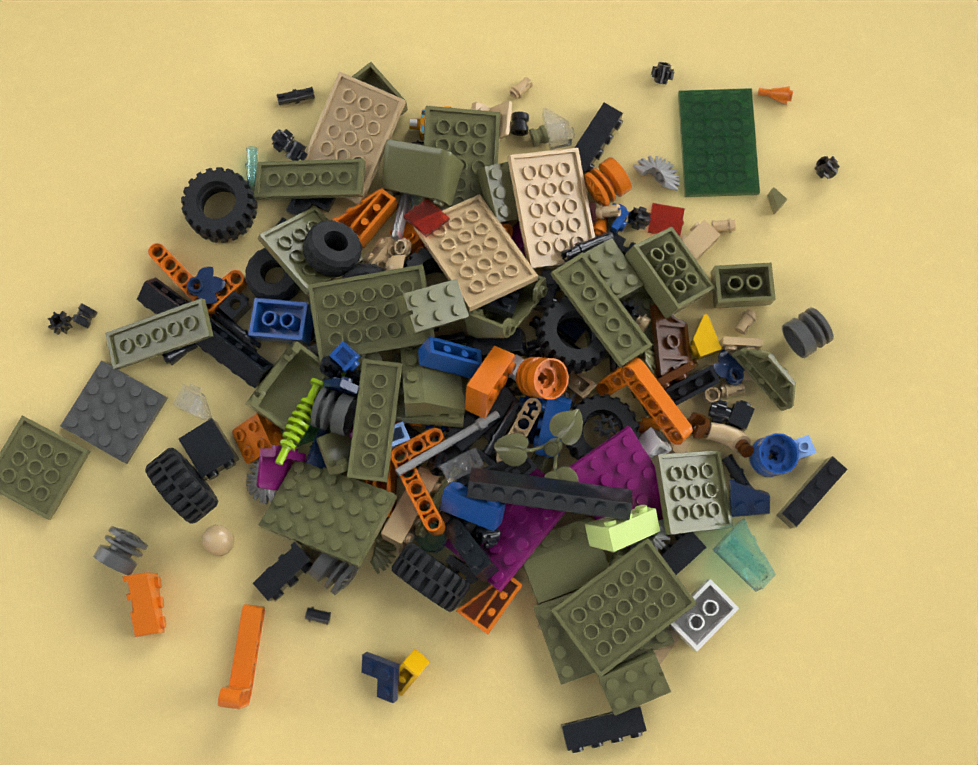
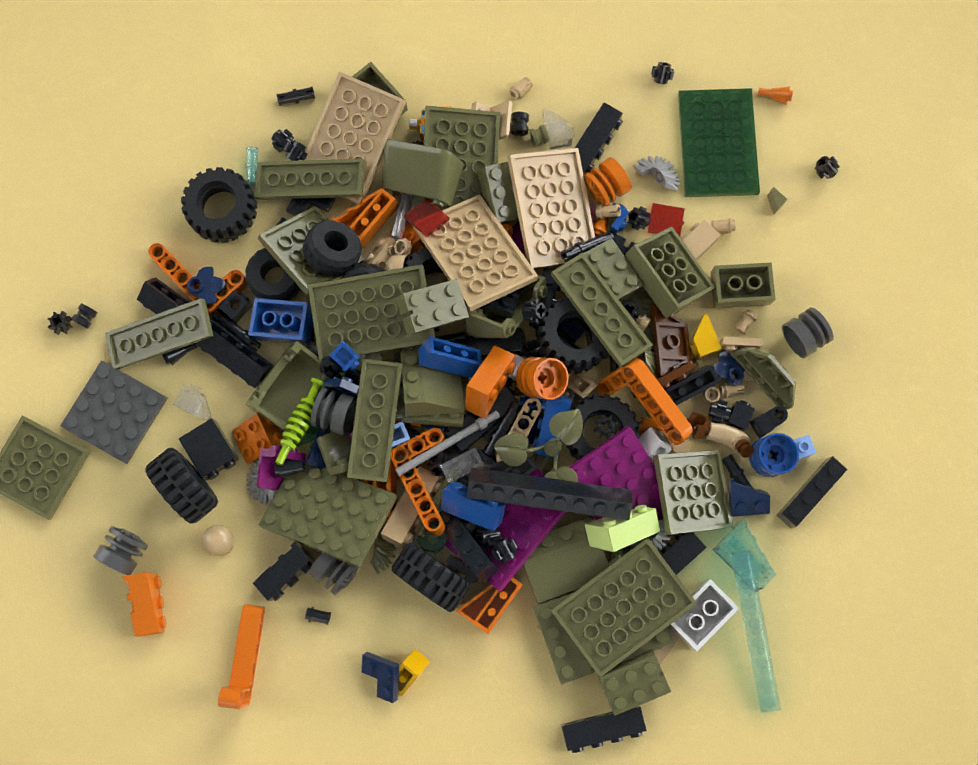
(289, 468): none -> black cone
(504, 549): none -> black gear
(533, 310): none -> black gear
(756, 631): none -> clear light blue plate
(766, 422): none -> black piece

